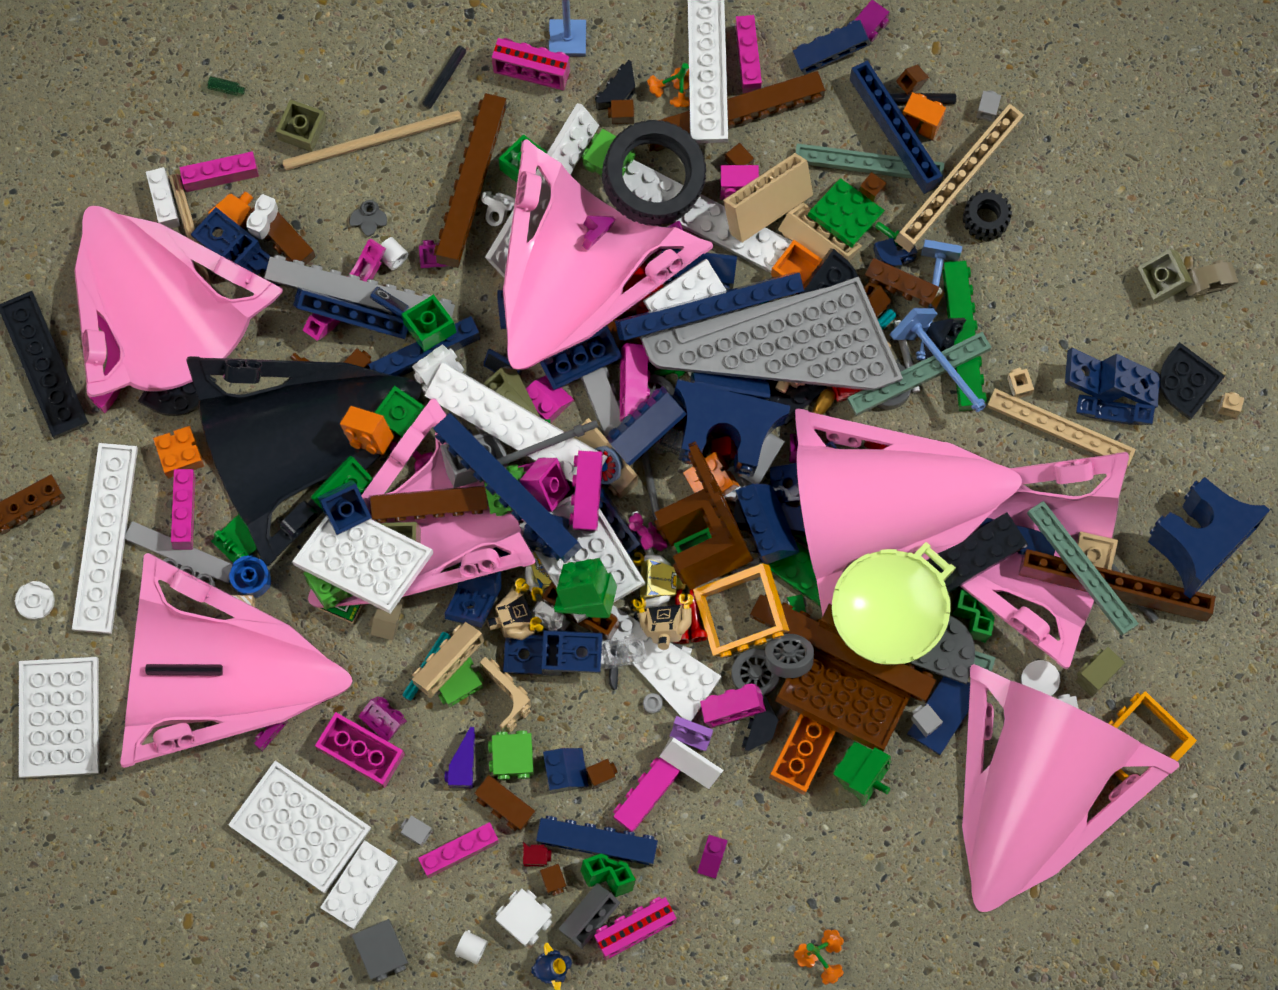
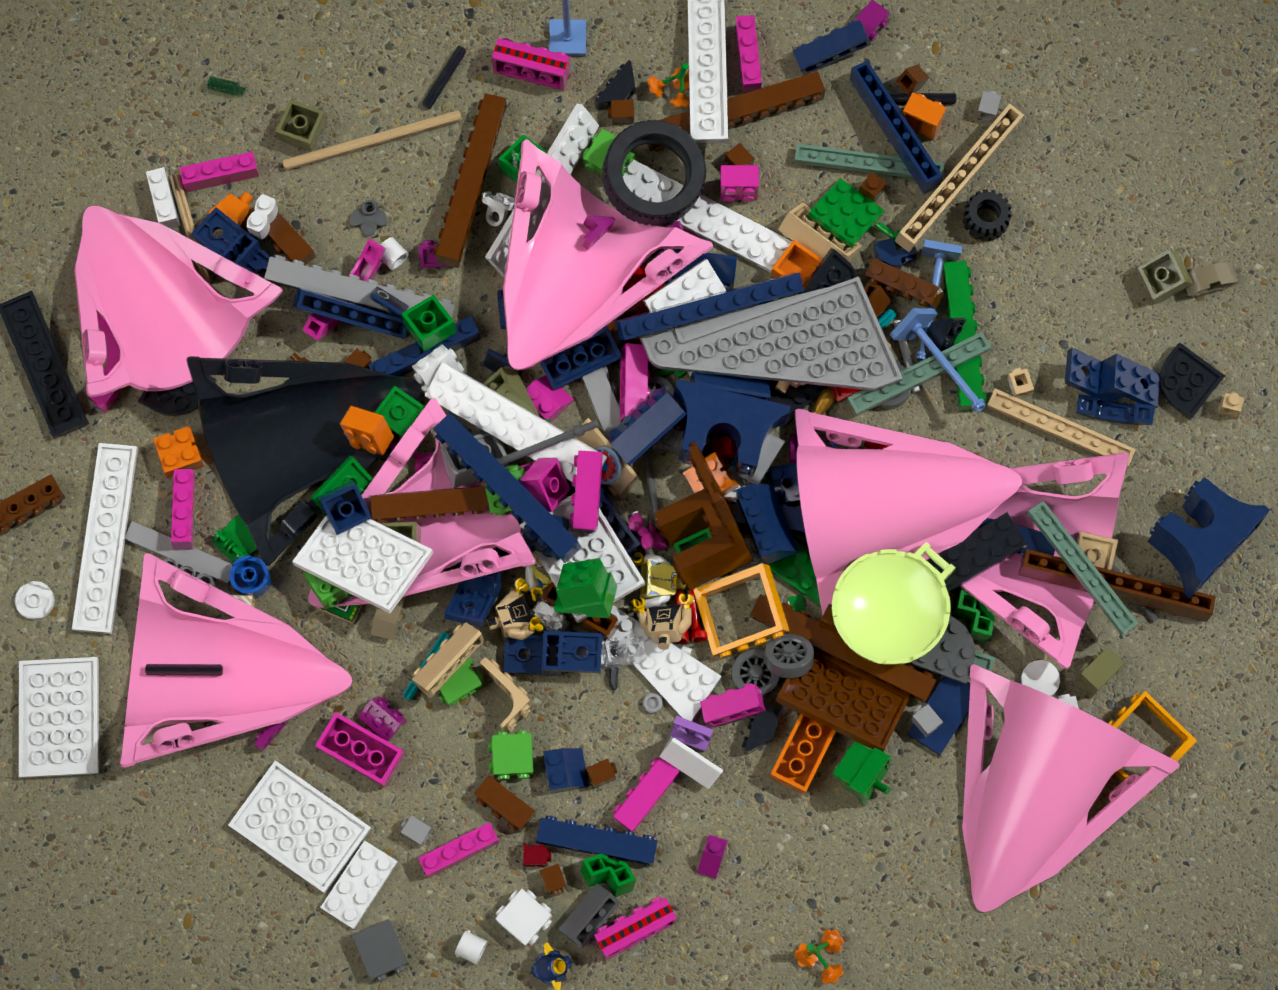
(462, 765): dark purple slope -> none
(768, 197): tan brick -> none

